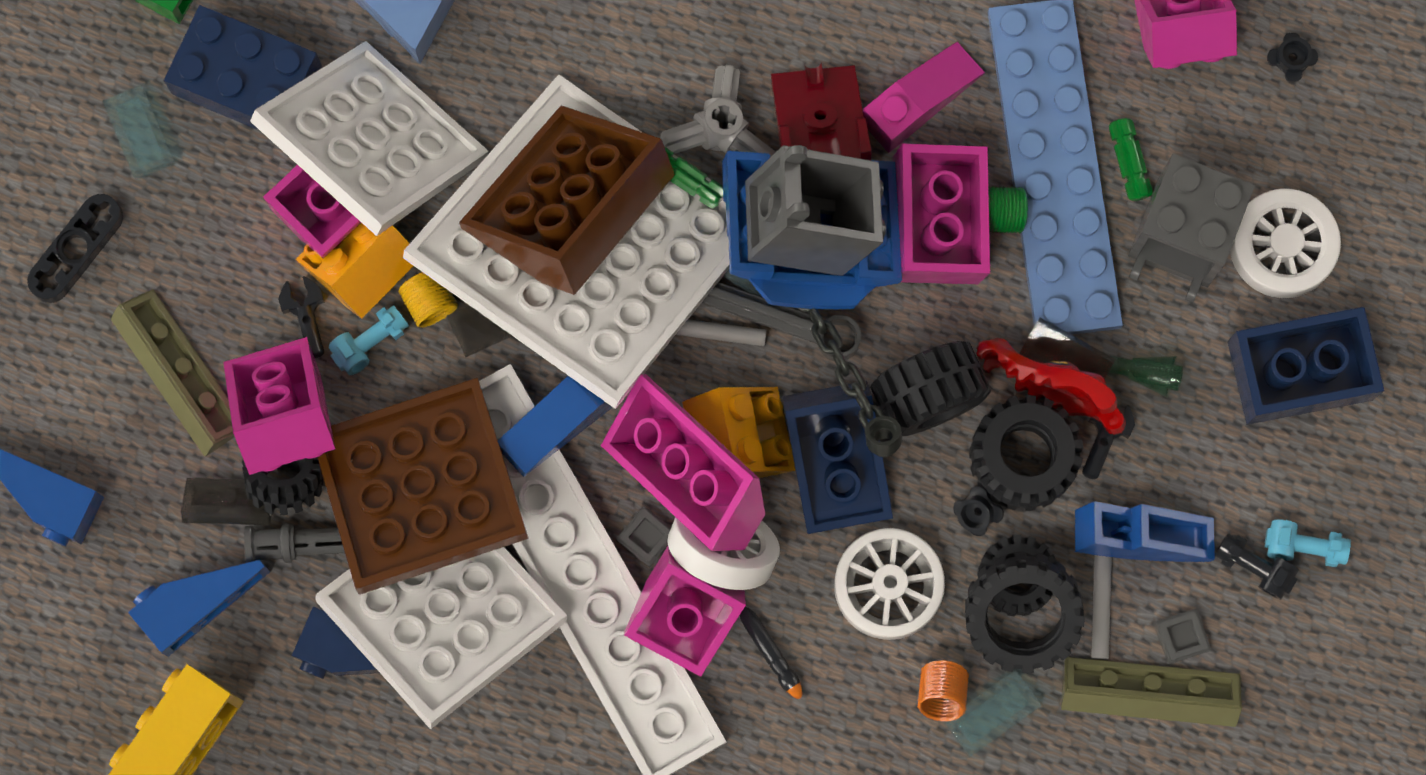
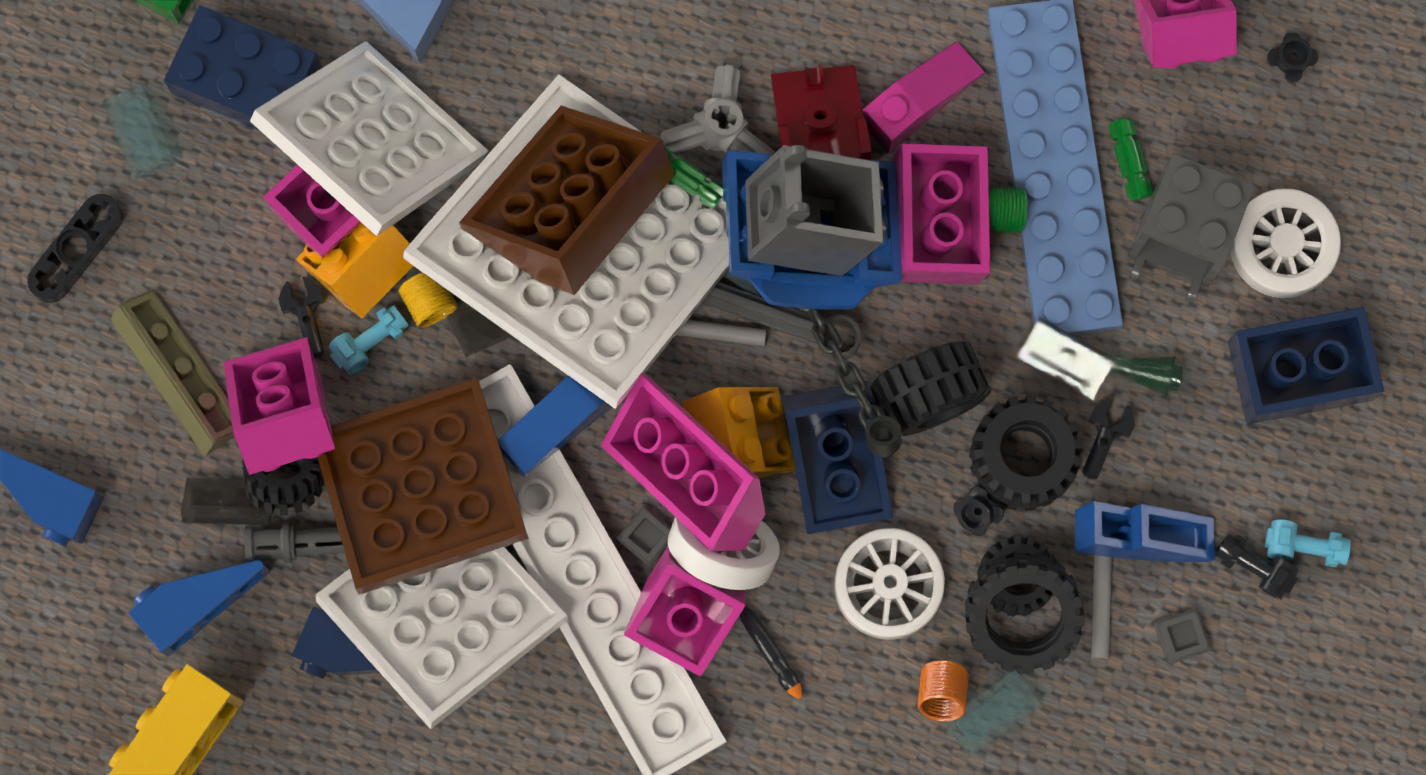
(1059, 381): red animal -> none
(1151, 691): olive slope -> none

